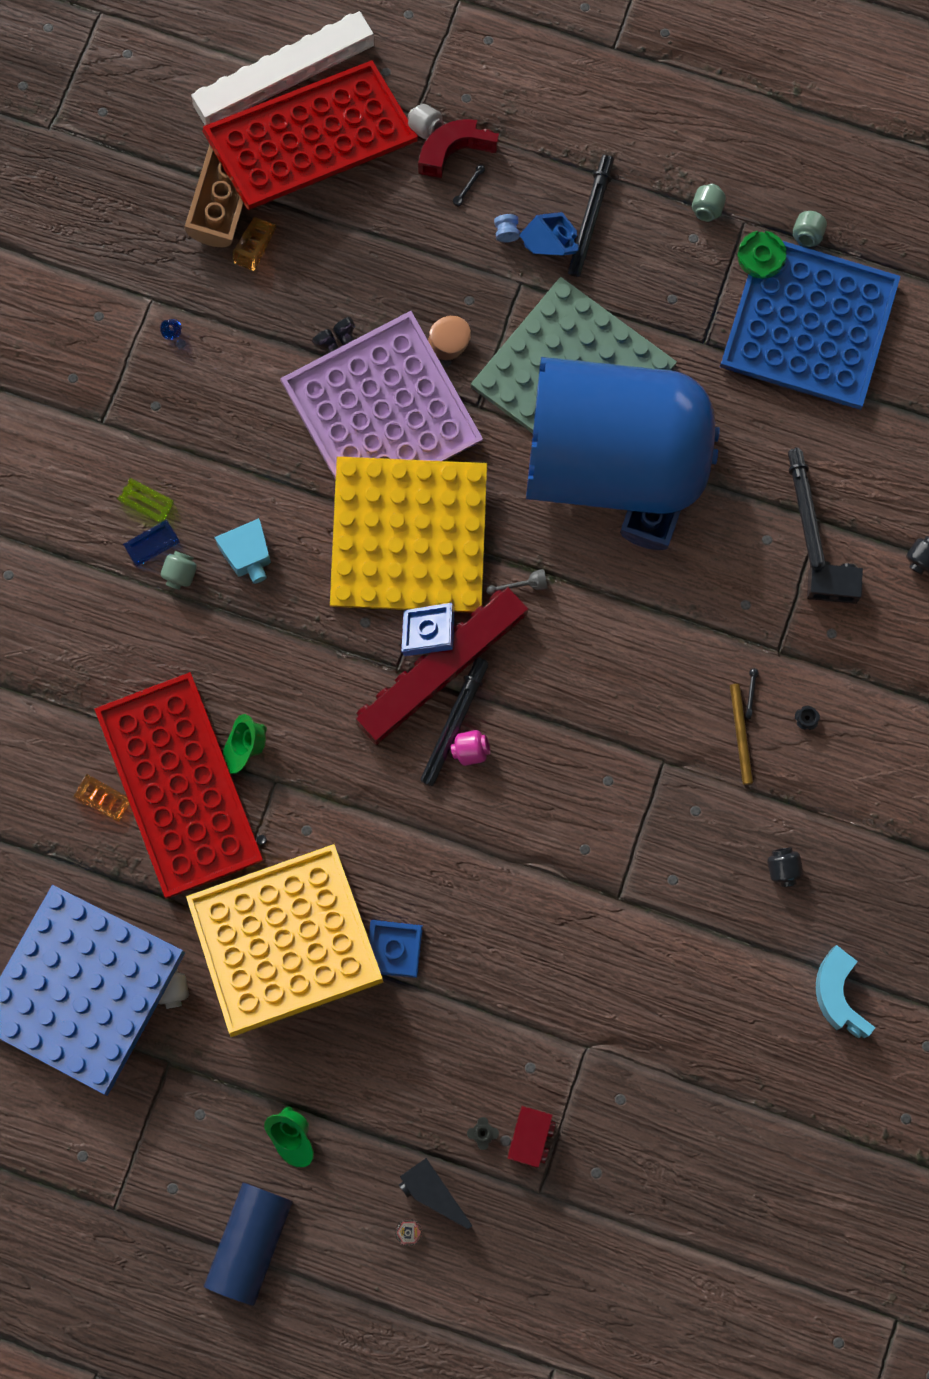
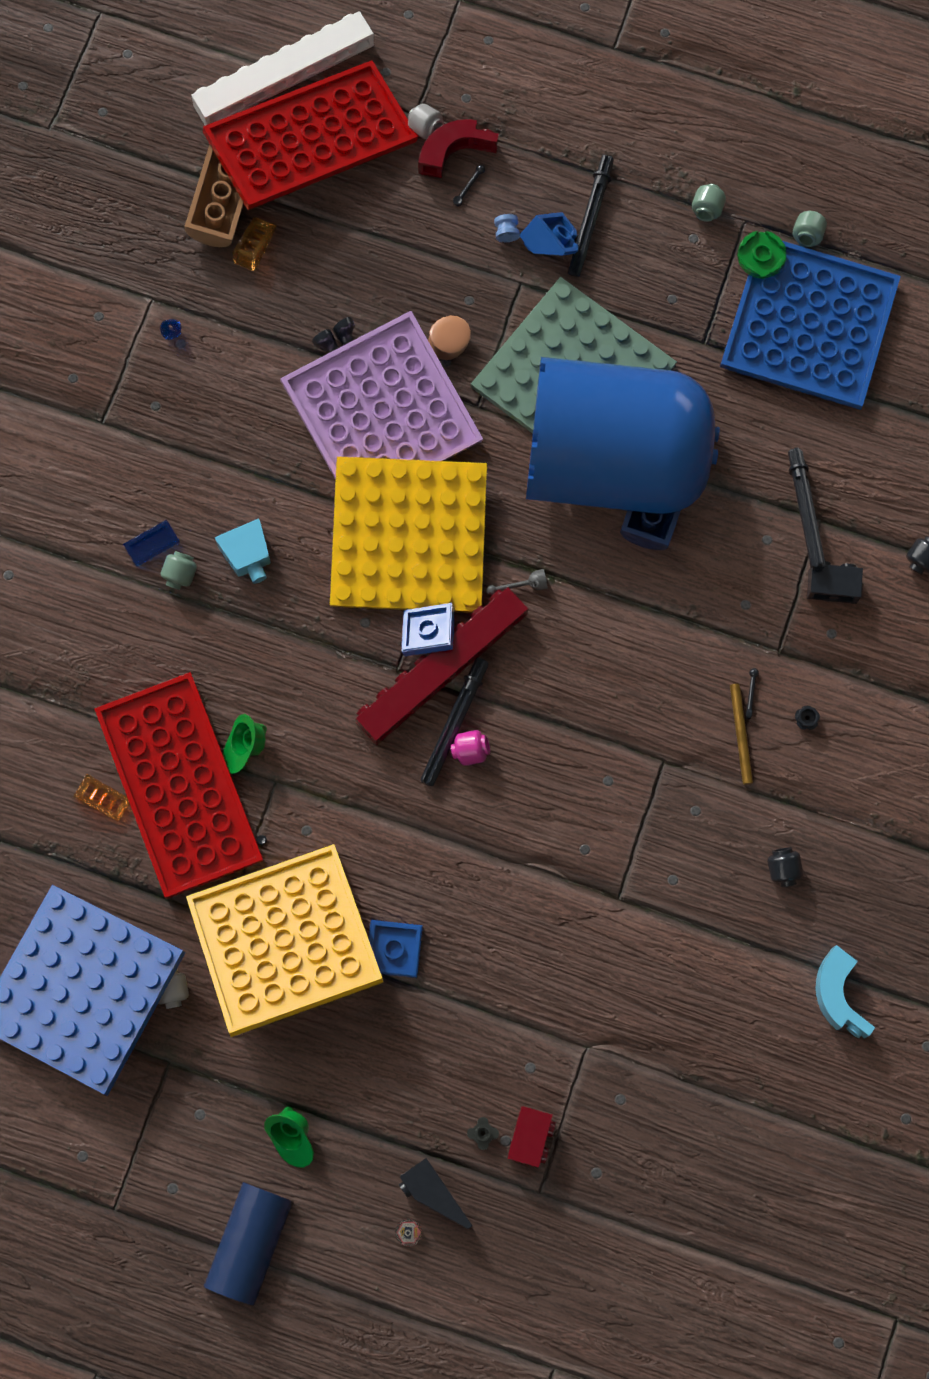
(127, 490): clear neon green tile -> none

